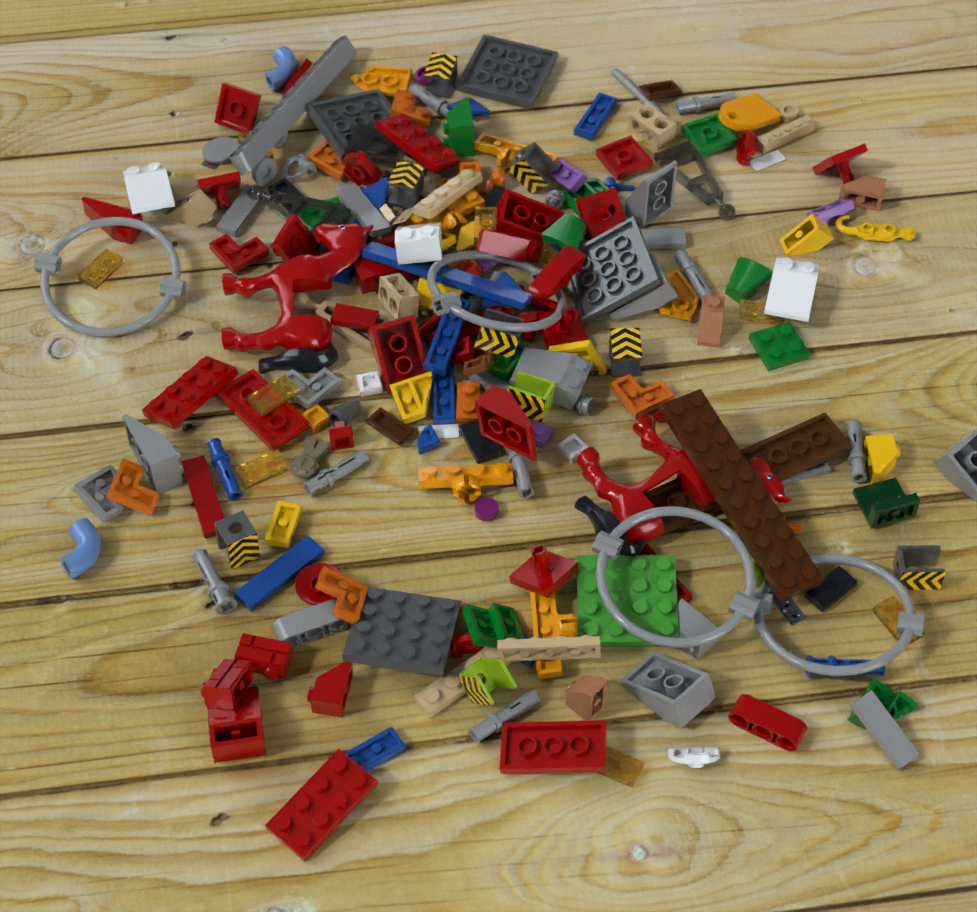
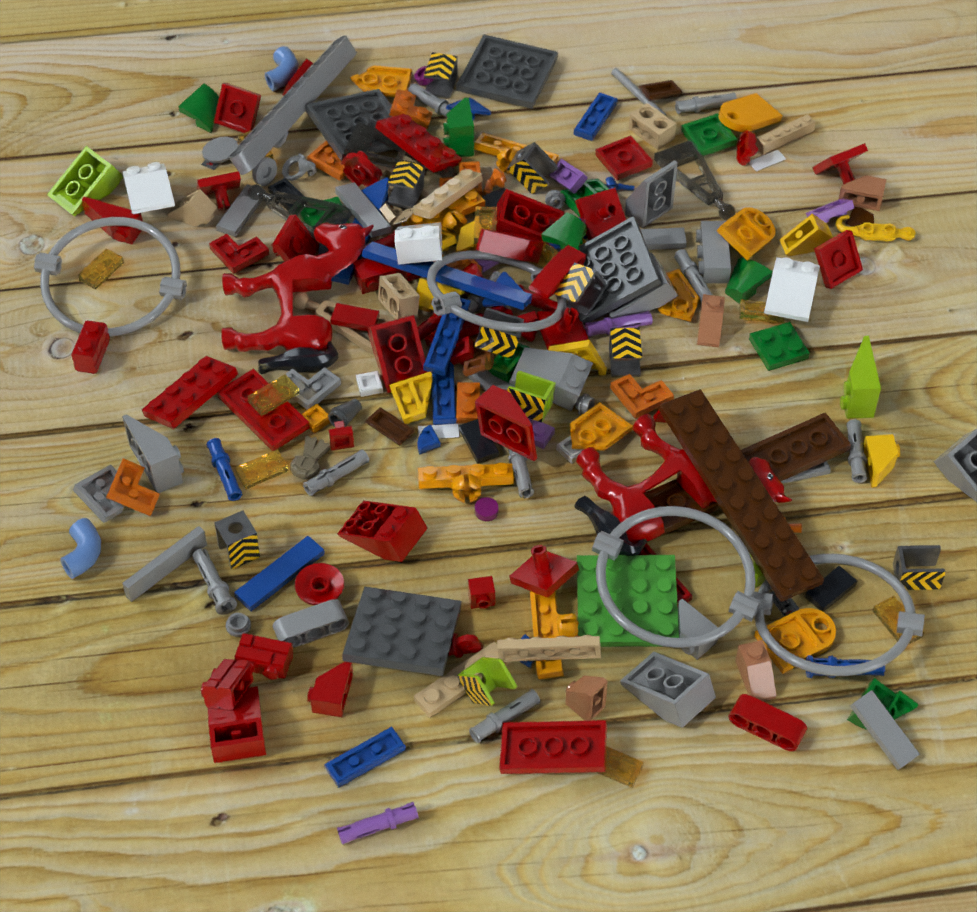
(85, 177): none -> lime slope
(90, 347): none -> red brick
(164, 564): none -> light grey tile
(201, 107): none -> green slope
(203, 494): red tile -> none
(238, 624): none -> light grey plate
(283, 524): yellow plate -> none
(321, 804): red plate -> none
(349, 593): orange plate -> none
(376, 823): none -> medium lavender pin
(384, 529): none -> red slope
(481, 592): none -> red plate
(491, 624): green slope -> none
(581, 288): none -> piece
(598, 428): none -> light orange tile
(627, 321): none -> medium lavender pin
(694, 756): white plate -> none
(714, 253): none -> light grey brick
(746, 233): none -> light orange tile
(756, 670): none -> nougat slope
(790, 112): tan tile -> none
(800, 636): none -> light orange tile
(838, 259): none -> red tile
(859, 216): none -> reddish brown sticker
(862, 385): none -> lime slope
(886, 503): dark green bracket -> none

